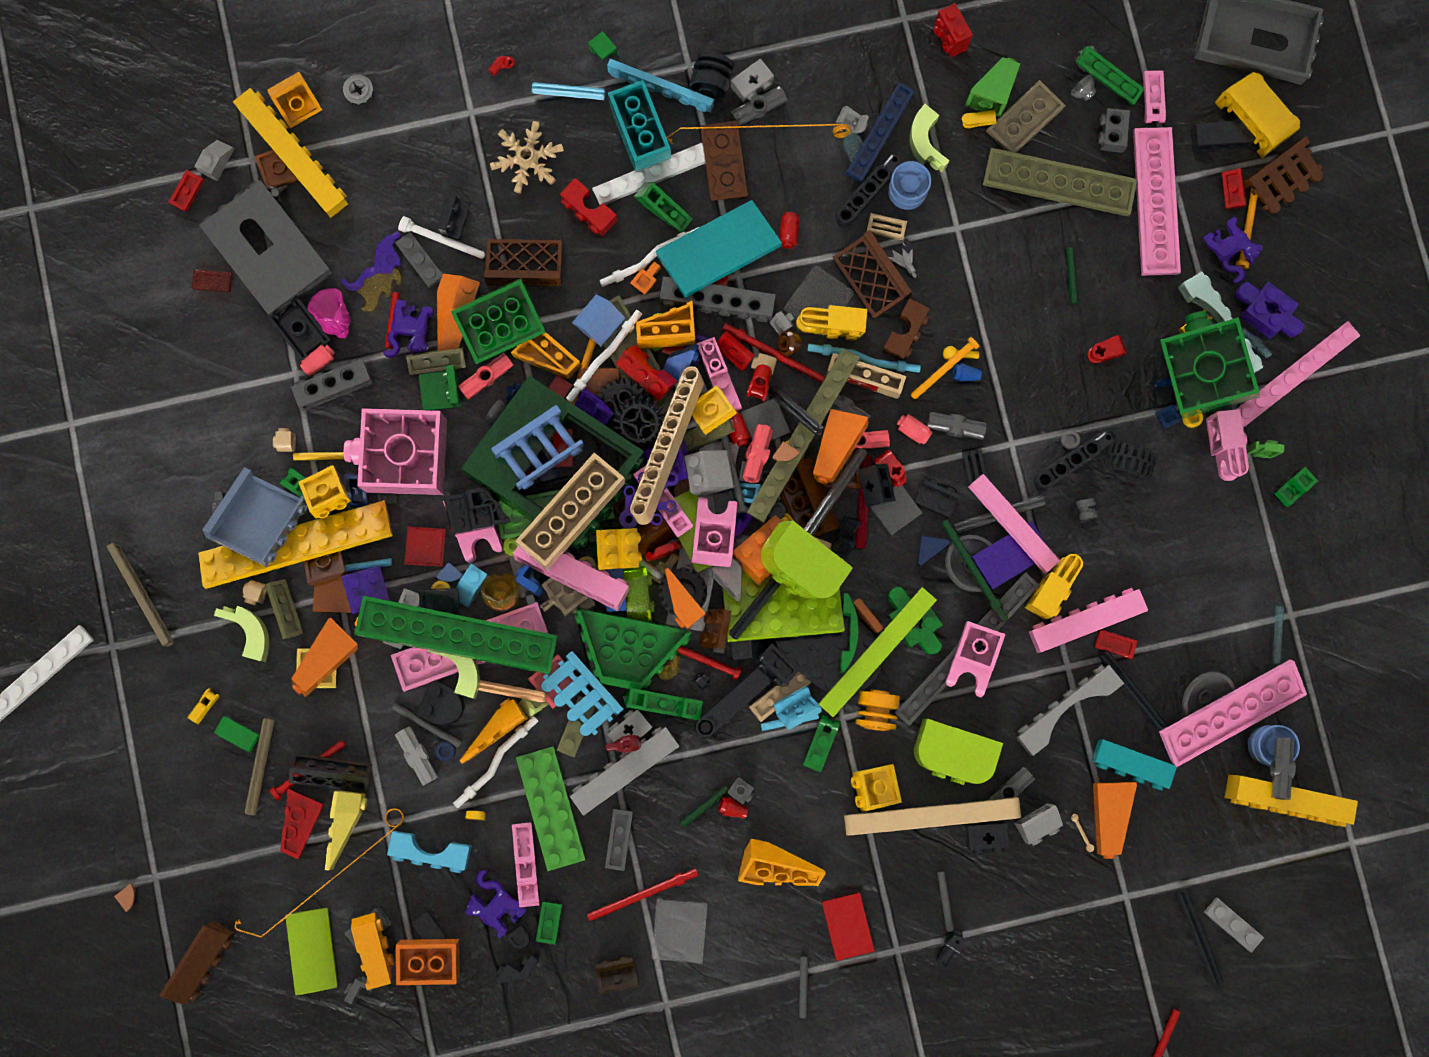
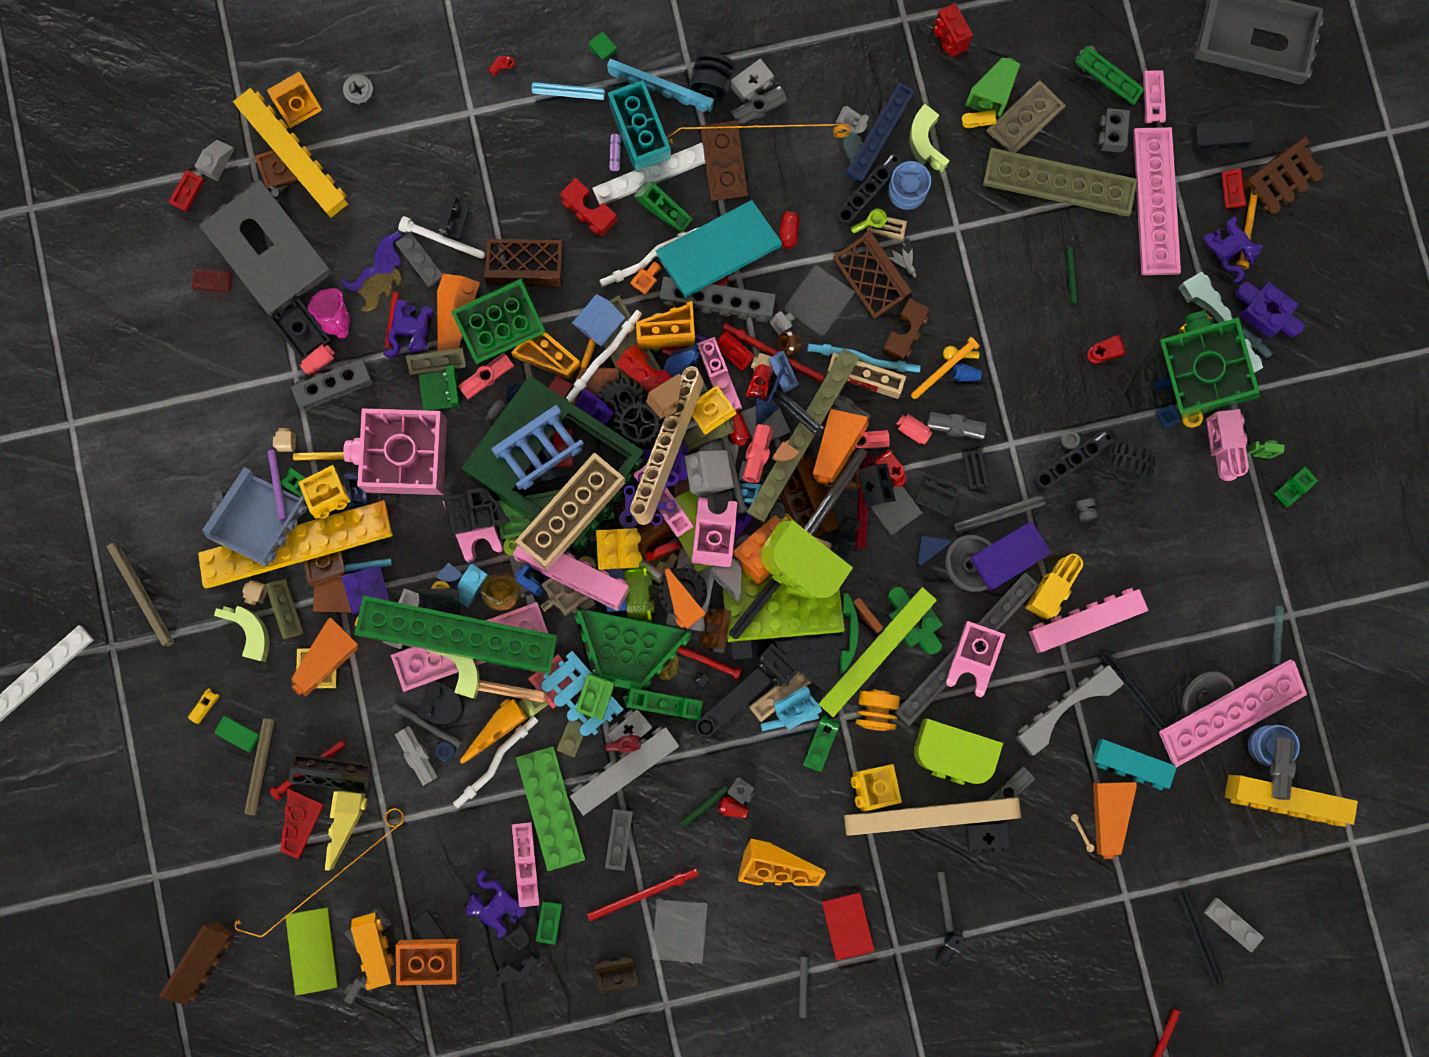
(126, 897): nougat tile -> none
(277, 485): none -> medium lavender bar
(404, 846): medium azure arch -> none
(425, 546): red piece -> none
(475, 815): yellow tile -> none
(526, 151): tan piece -> none
(595, 696): none -> bright green plate
(615, 152): none -> lavender axle
(665, 397): none -> medium nougat slope
(766, 409): none -> dark blue piece
(788, 379): none -> medium blue tile
(833, 322): yellow brick -> none
(876, 218): none -> lime plate
(995, 603): dark green bar -> none
(1014, 523): bright pink tile -> none
(1039, 823): light grey slope -> none
(1084, 88): clear piece -> none
(1115, 644): red tile -> none
(1260, 112): yellow windscreen -> none
(1298, 372): bright pink plate -> none

